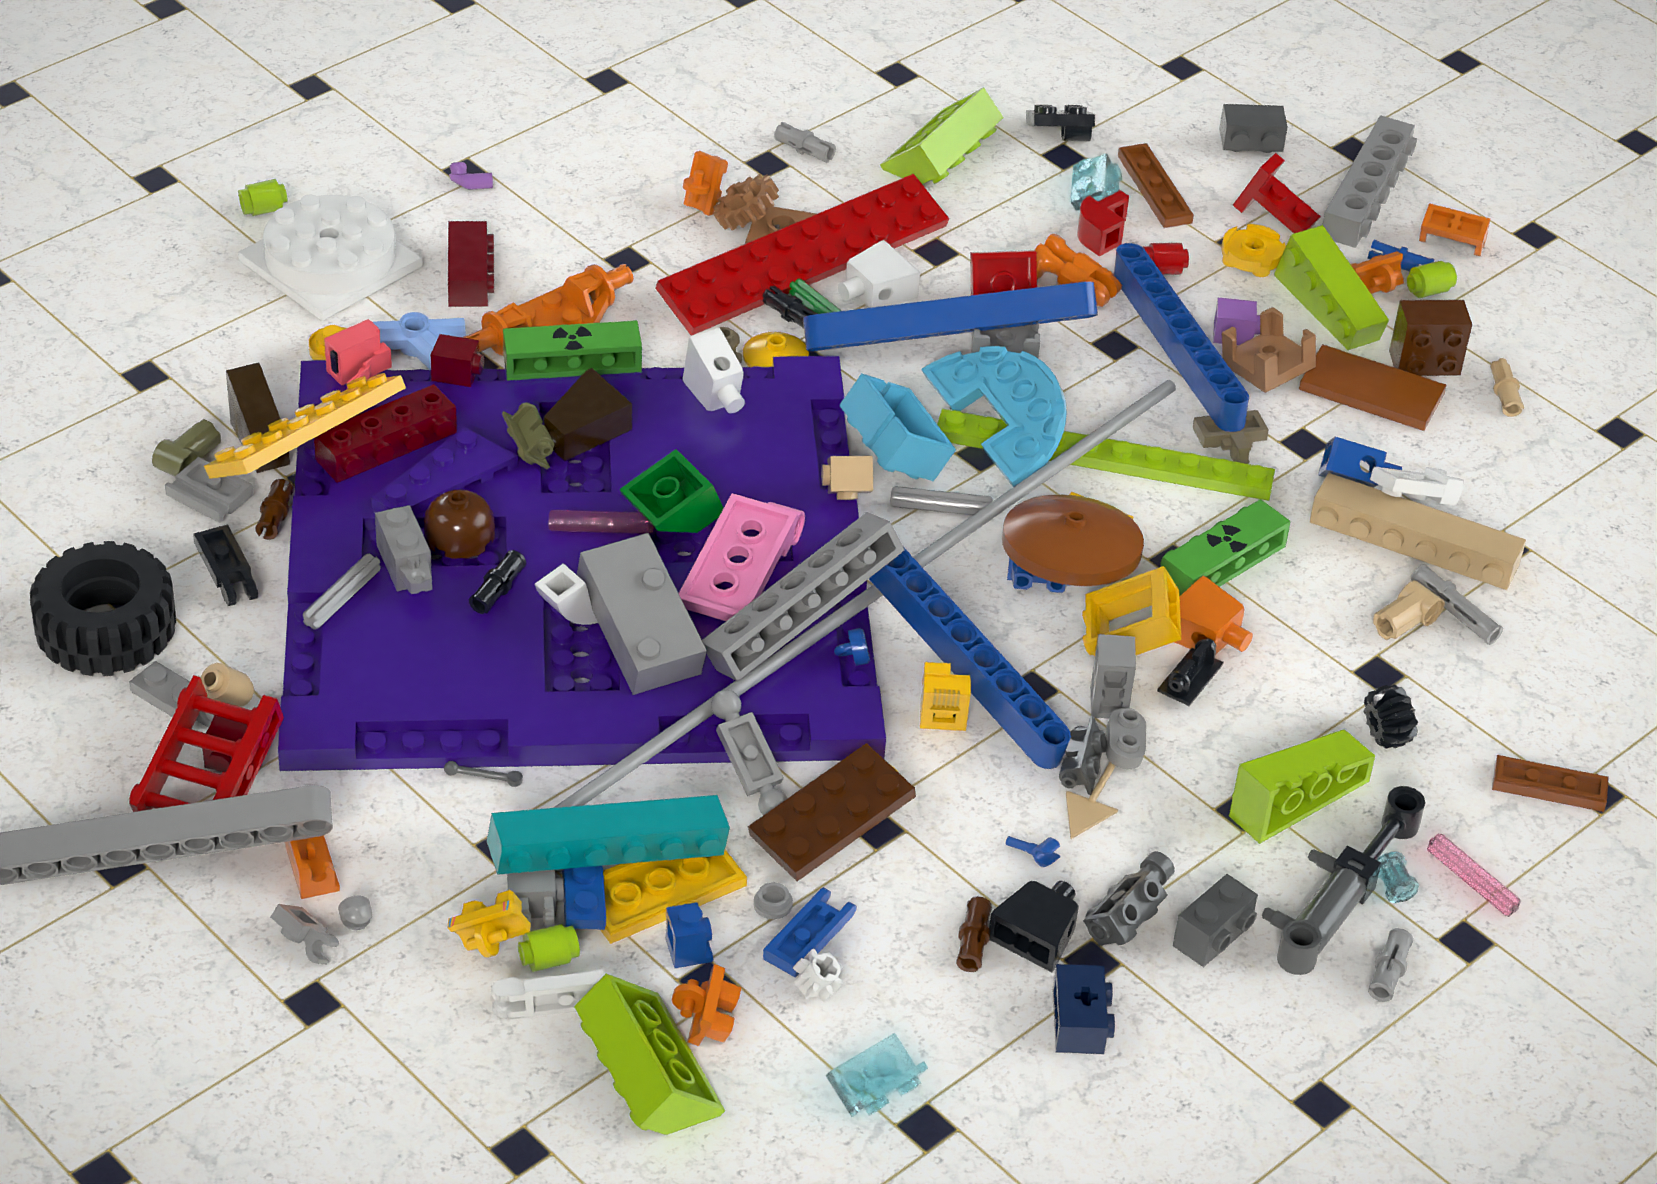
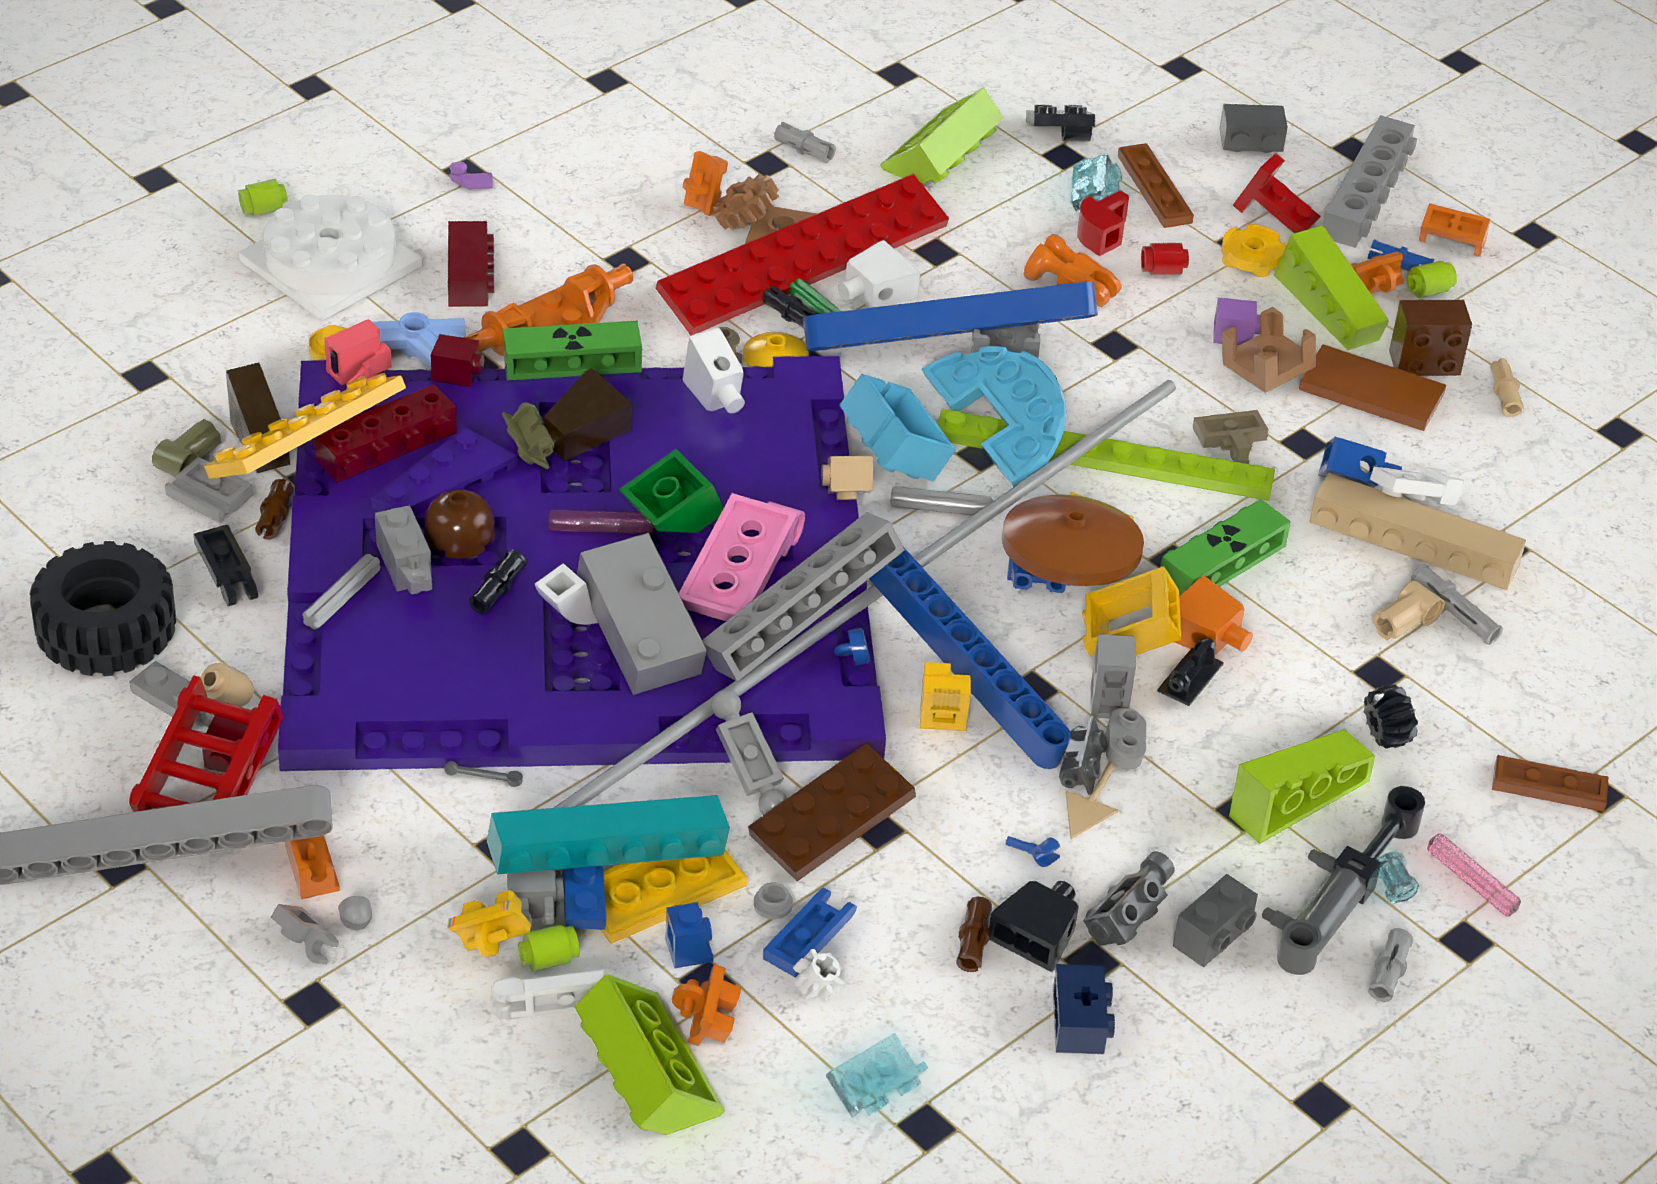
(1002, 271): red tile -> none
(1181, 338): blue beam -> none

